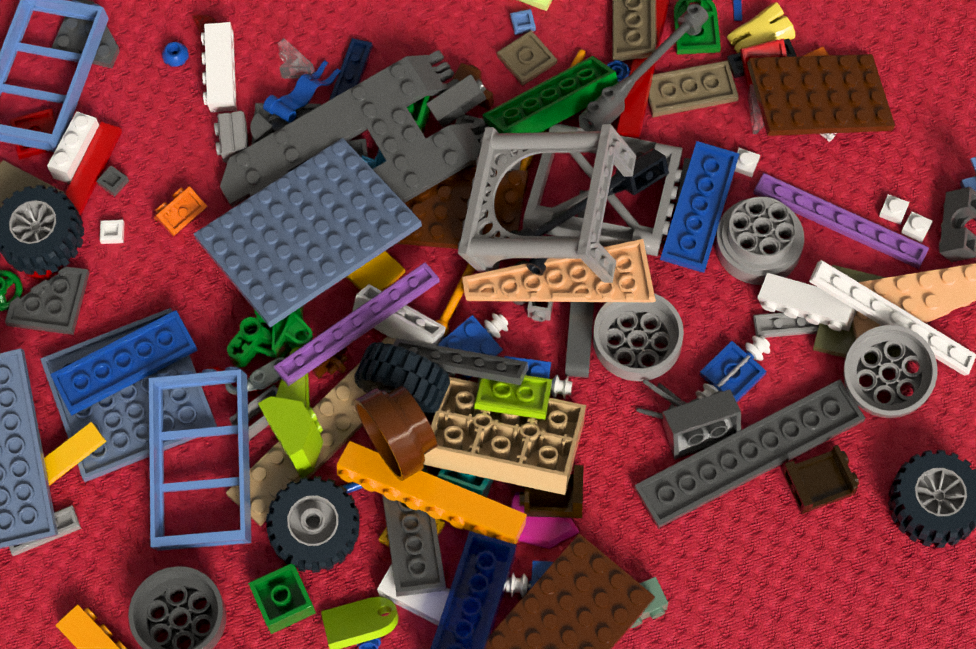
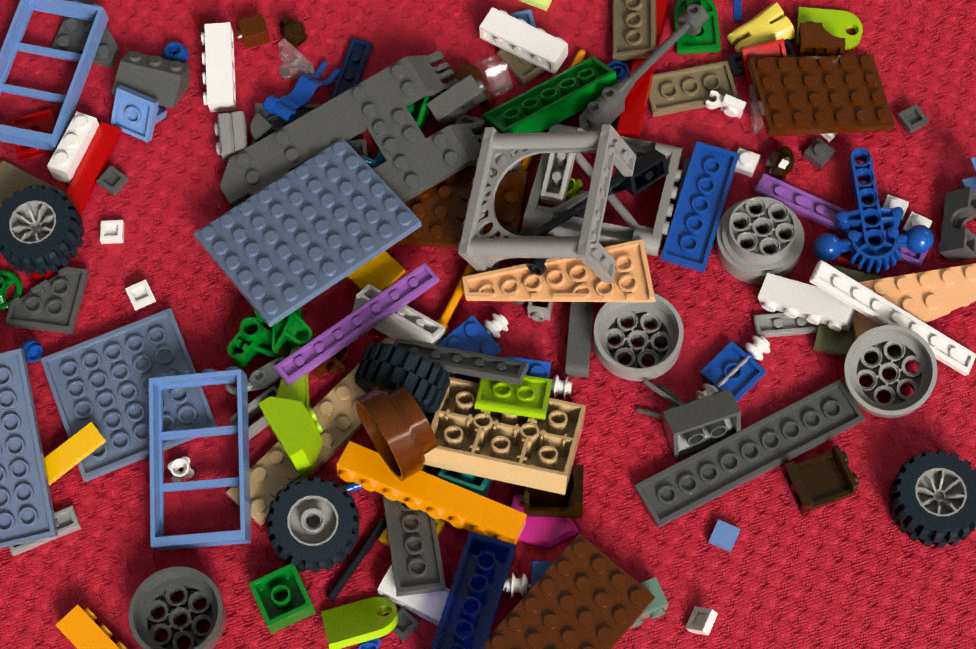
(32, 350): none -> blue plate
(123, 362): blue plate -> none
(136, 113): none -> medium blue bracket
(140, 295): none -> white plate
(154, 77): none -> dark grey slope
(174, 467): none -> white plate
(180, 211): orange bracket -> none
(253, 31): none -> reddish brown brick
(293, 31): none -> dark brown rock
(356, 560): none -> black bar
(406, 624): none -> dark grey tile
(495, 75): none -> clear slope
(523, 40): none -> white brick
(557, 178): none -> white brick
(575, 185): none -> lime plate
(701, 620): none -> white plate
(724, 535): none -> medium blue tile
(729, 105): none -> white plate
(780, 163): none -> dark brown rock
(816, 41): none -> reddish brown arch
(819, 153): none -> dark grey plate
(829, 246): none -> blue piece
(834, 22): none -> lime tile
(912, 119): none -> dark grey plate

